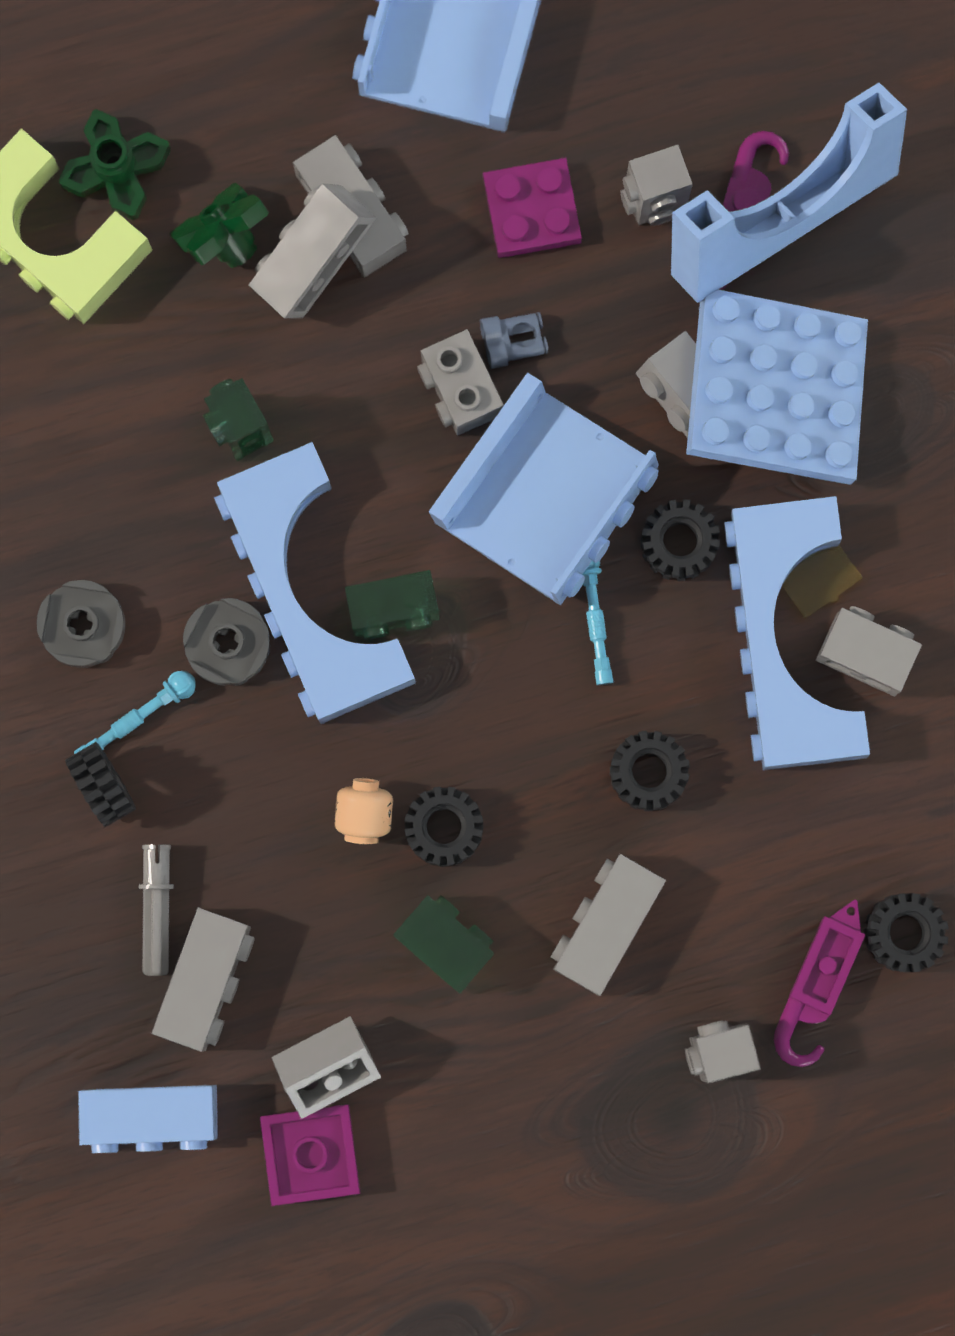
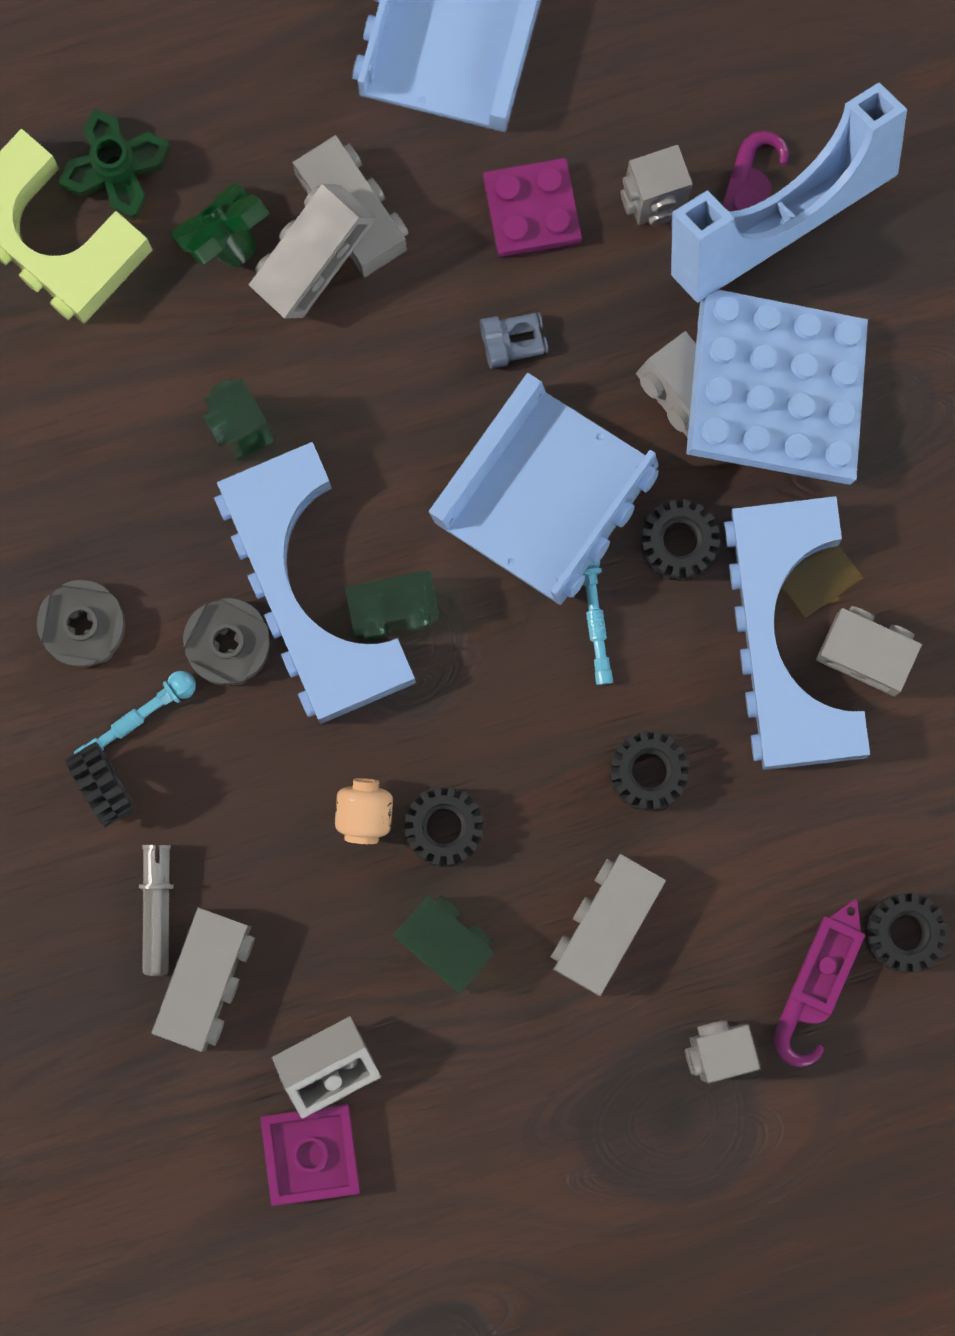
(148, 1117): light blue brick -> none
(461, 383): light grey brick -> none

